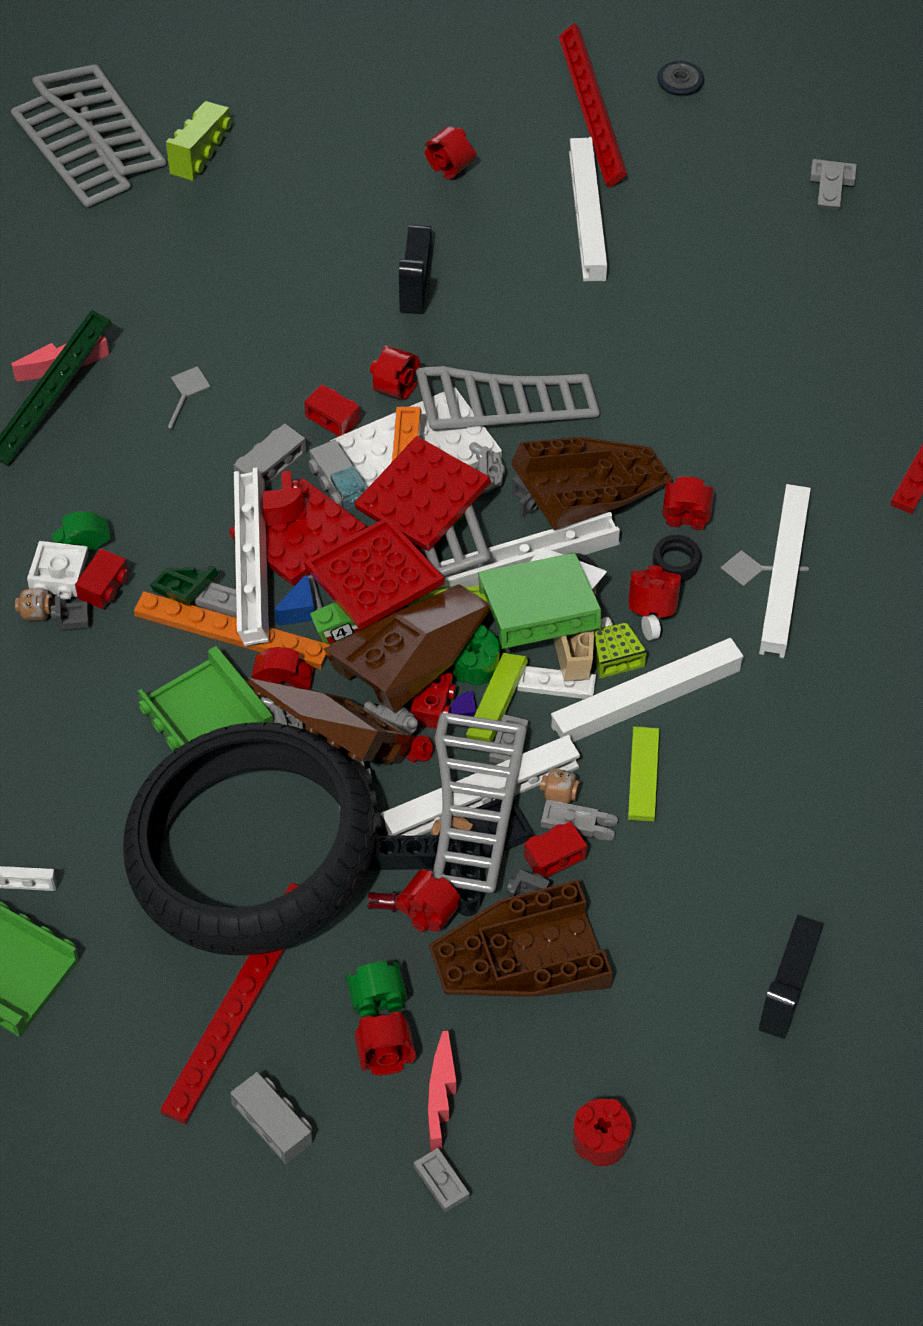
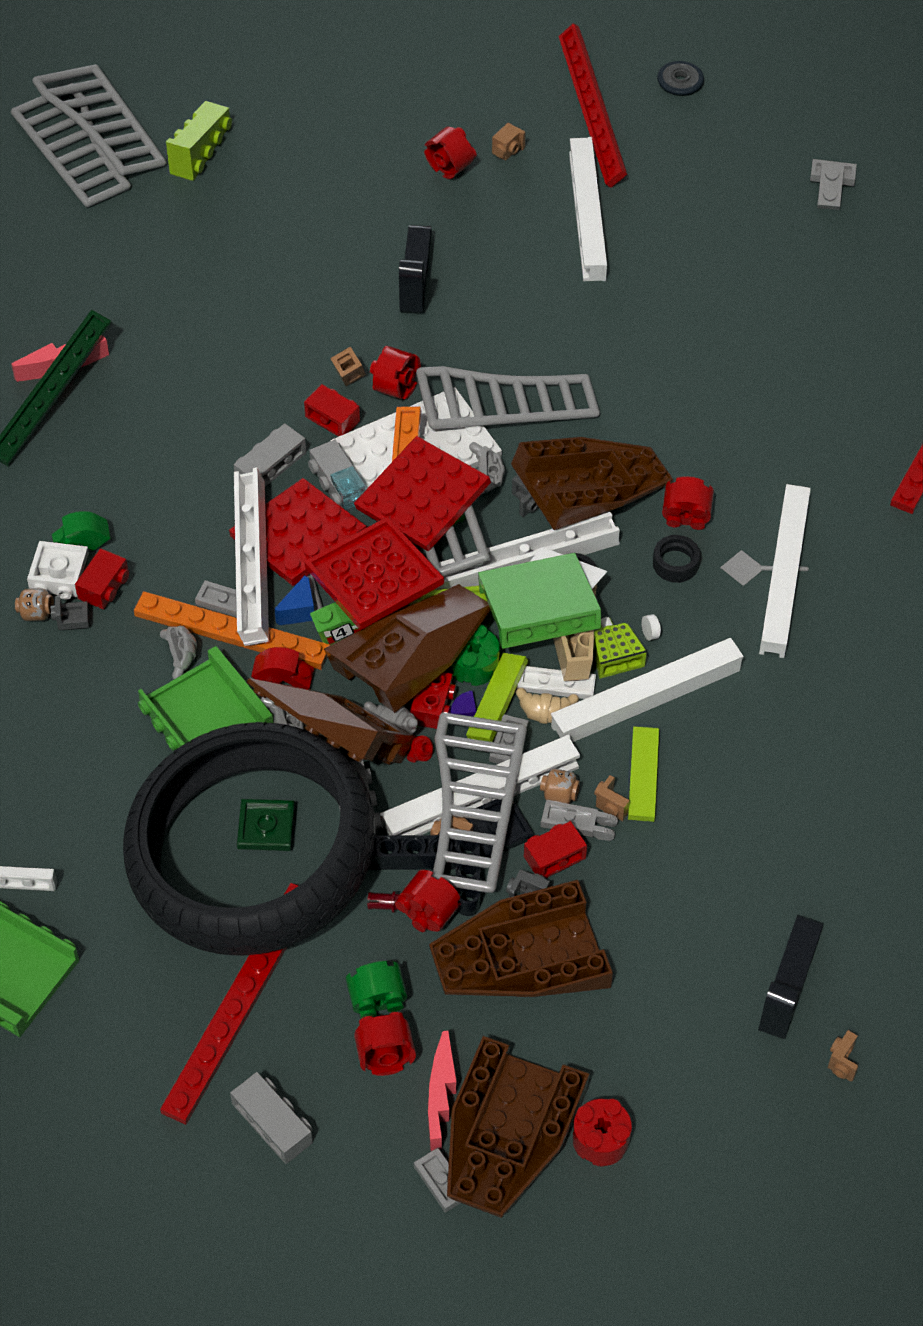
(182, 648): none -> light grey piece
(183, 584): dark green wing -> none
(188, 384): light grey piece -> none
(265, 824): none -> dark green plate
(283, 504): red brick -> none
(348, 366): none -> medium nougat brick
(508, 141): none -> medium nougat brick
(508, 1126): none -> reddish brown wedge
(541, 706): none -> tan piece
(610, 801): none -> medium nougat bracket
(654, 591): red brick -> none
(840, 1051): none -> medium nougat bracket

